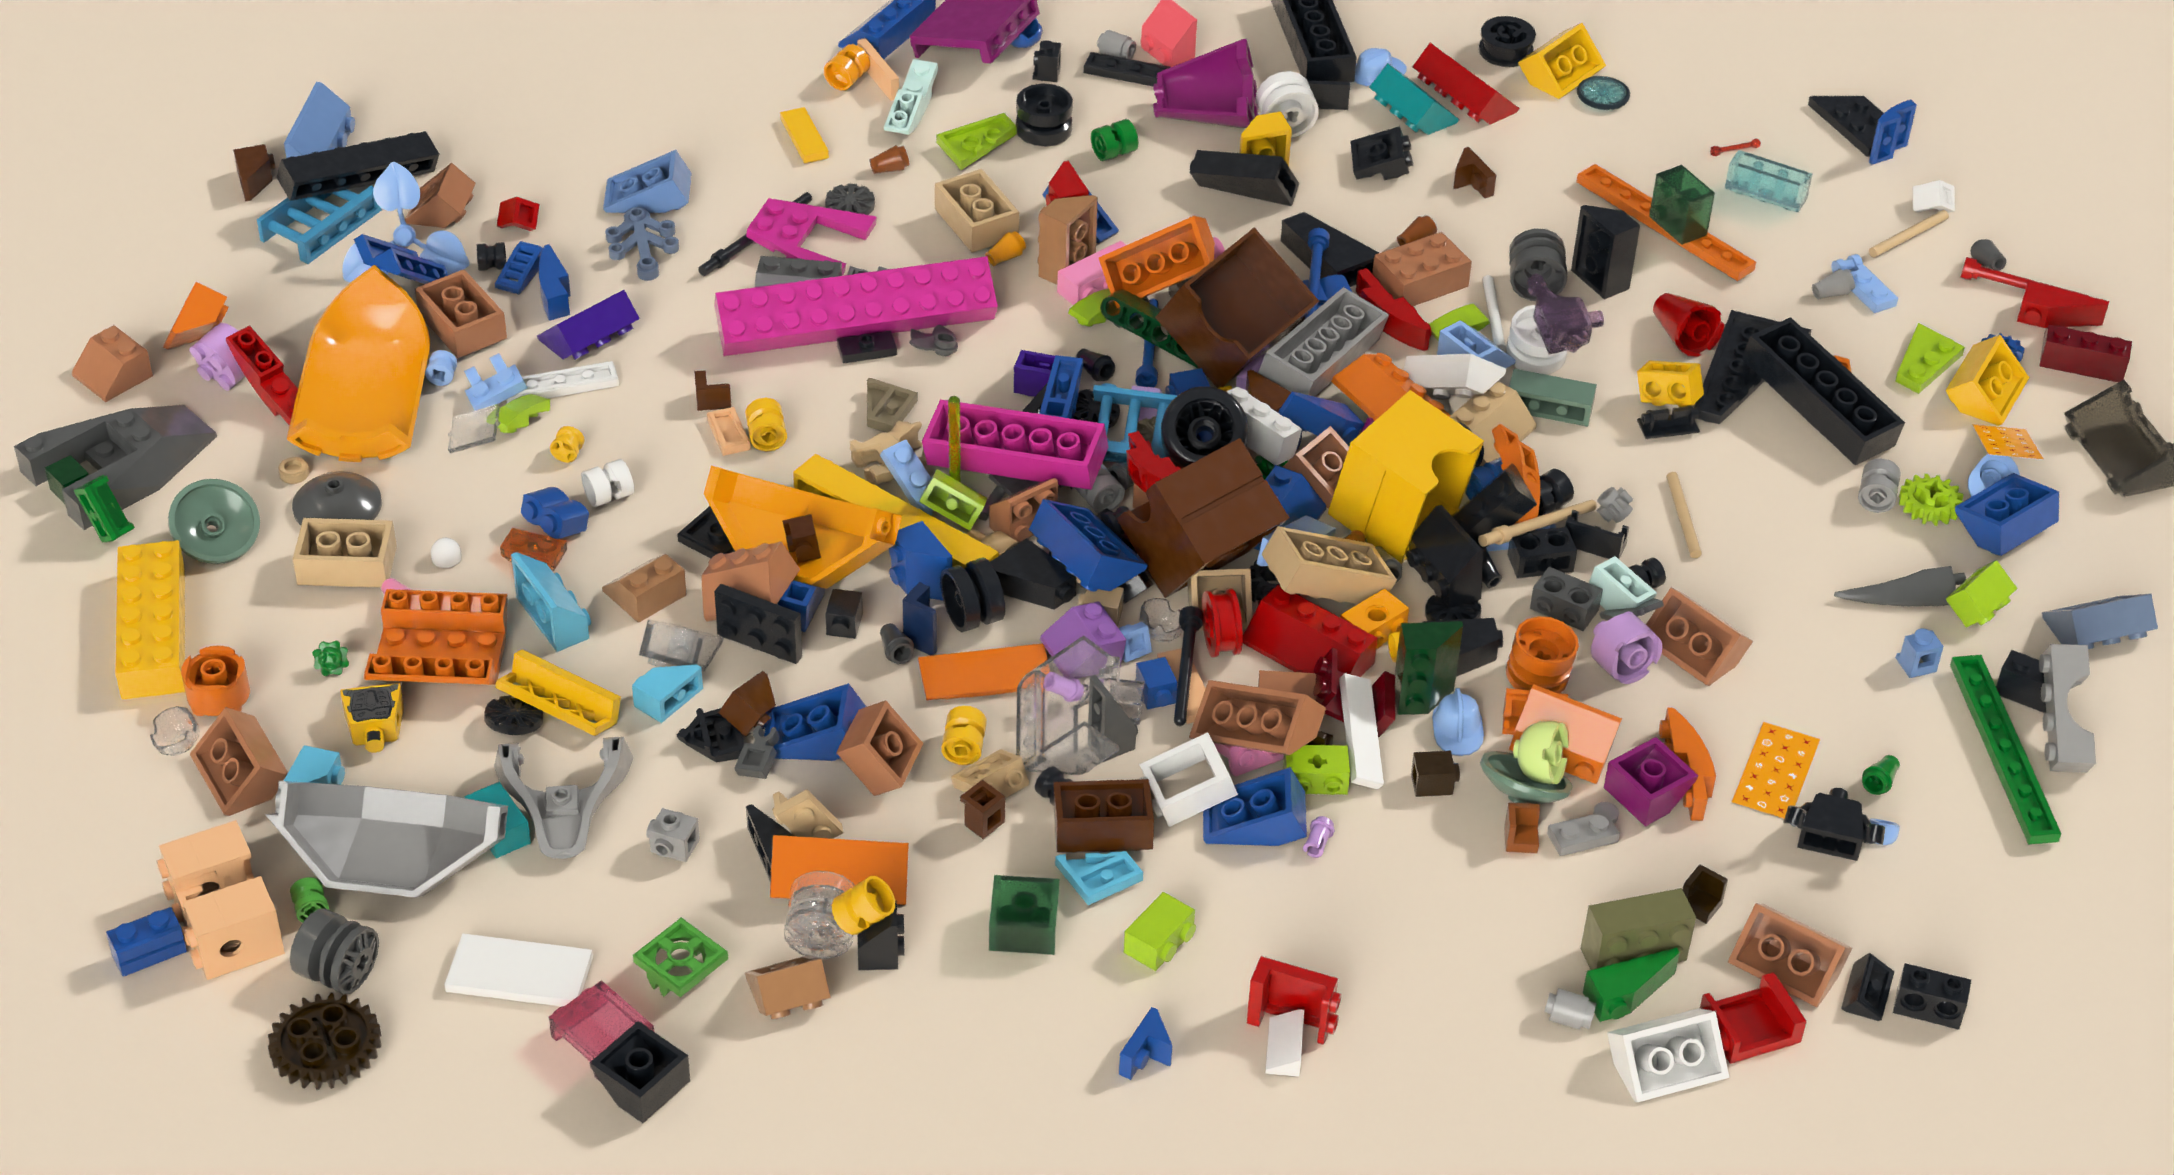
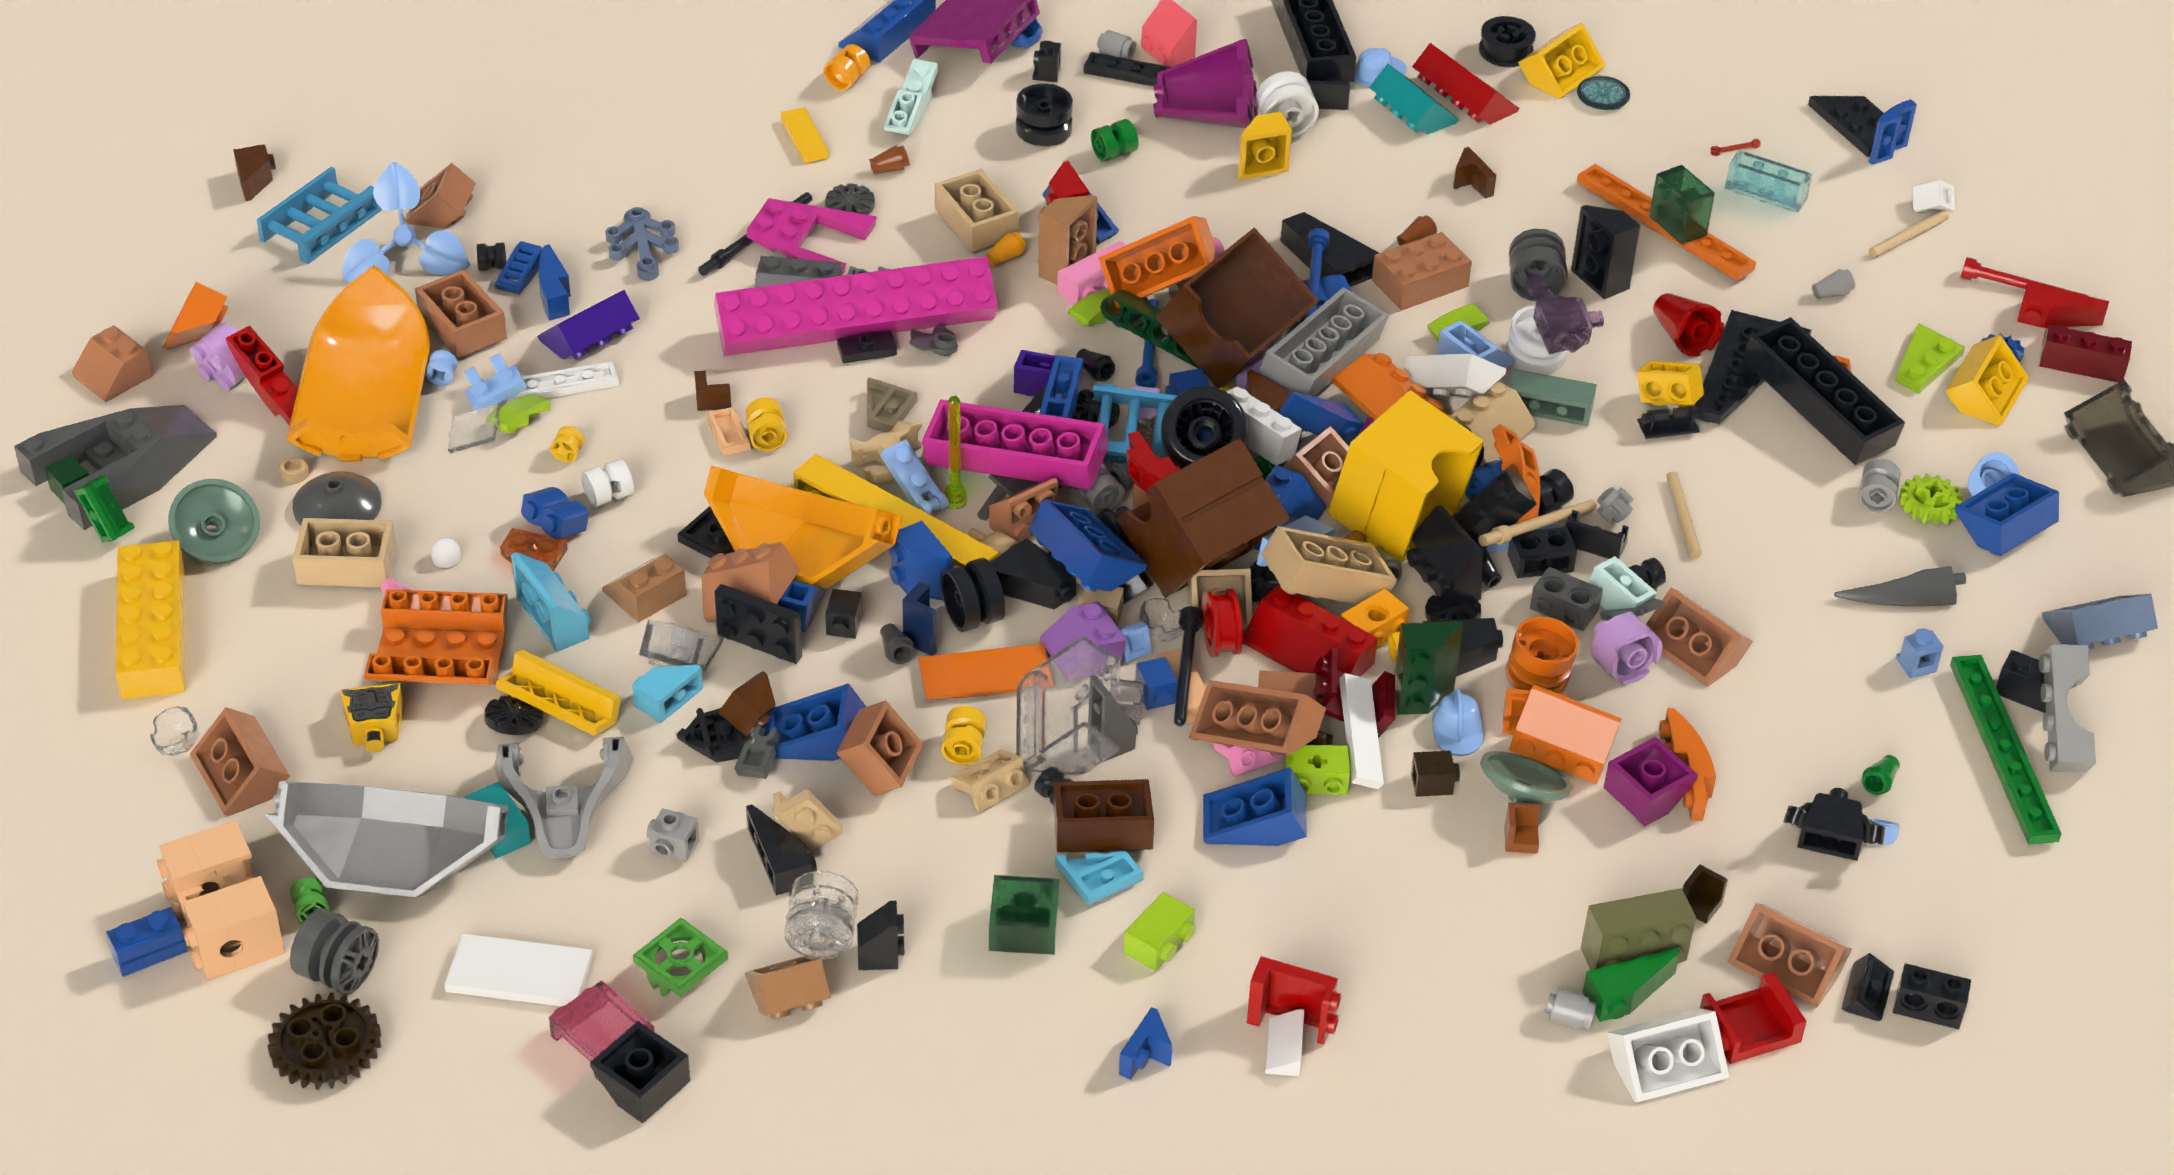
(215, 681): orange brick -> none
(317, 766): medium azure slope -> none
(321, 124): medium blue slope -> none
(330, 658): green plant -> none
(355, 165): black brick -> none
(398, 260): blue slope -> none
(518, 213): red panel -> none
(654, 186): medium blue slope -> none
(802, 538): reddish brown brick -> none
(850, 858): orange piece -> none
(863, 905): yellow wheel -> none
(880, 70): light nougat tile -> none
(953, 499): lime brick -> none
(976, 139): lime wing -> none
(983, 808): reddish brown brick -> none
(1068, 688): lavender pin -> none
(1196, 798): white window -> none
(1246, 175): black slope -> none
(1321, 830): lavender pin -> none
(1382, 153): black plate -> none
(1403, 320): red slope -> none
(1493, 311): white bar -> none
(1541, 751): yellowish green cylinder -> none
(1586, 831): light grey hinge -> none
(1775, 770): light orange sticker -> none
(1867, 285): light blue plate -> none
(1982, 594): lime brick -> none
(1988, 254): dark grey cone -> none
(2007, 442): light orange sticker -> none

